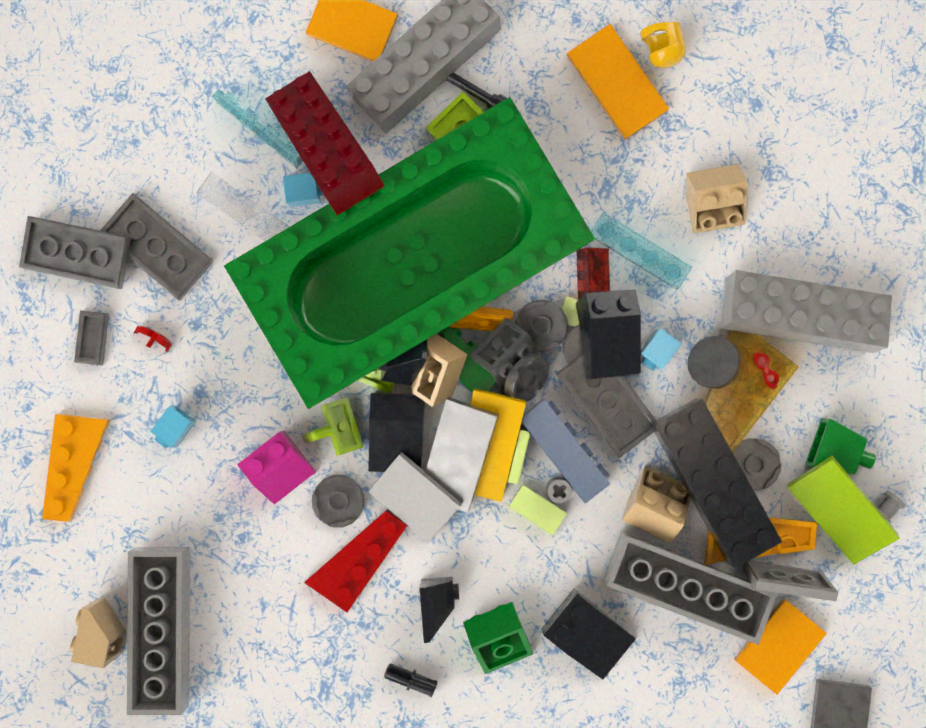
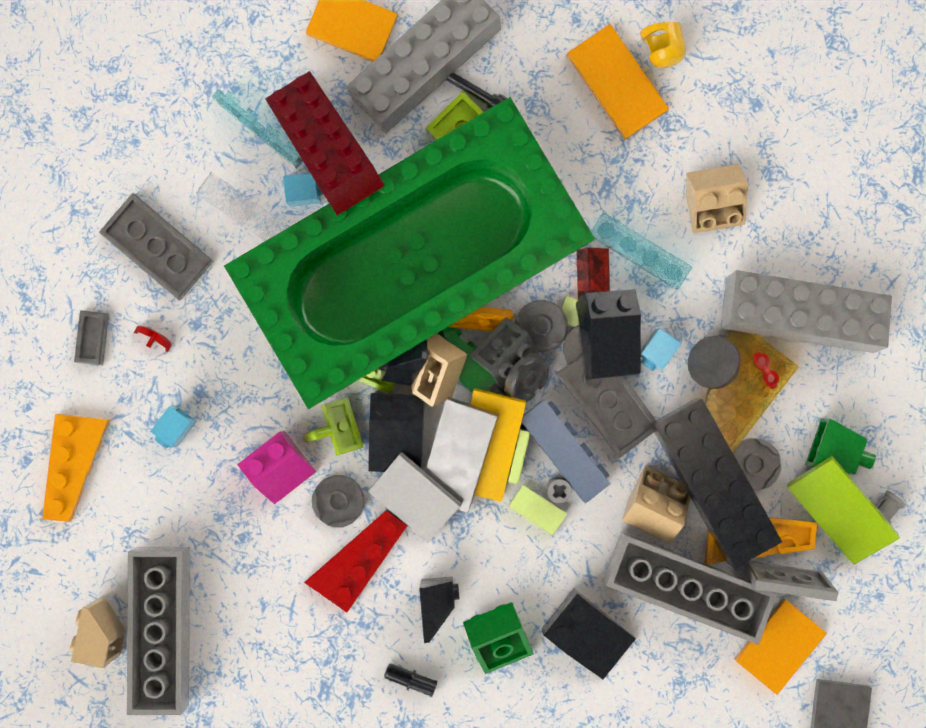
(75, 252): flat silver tile -> none

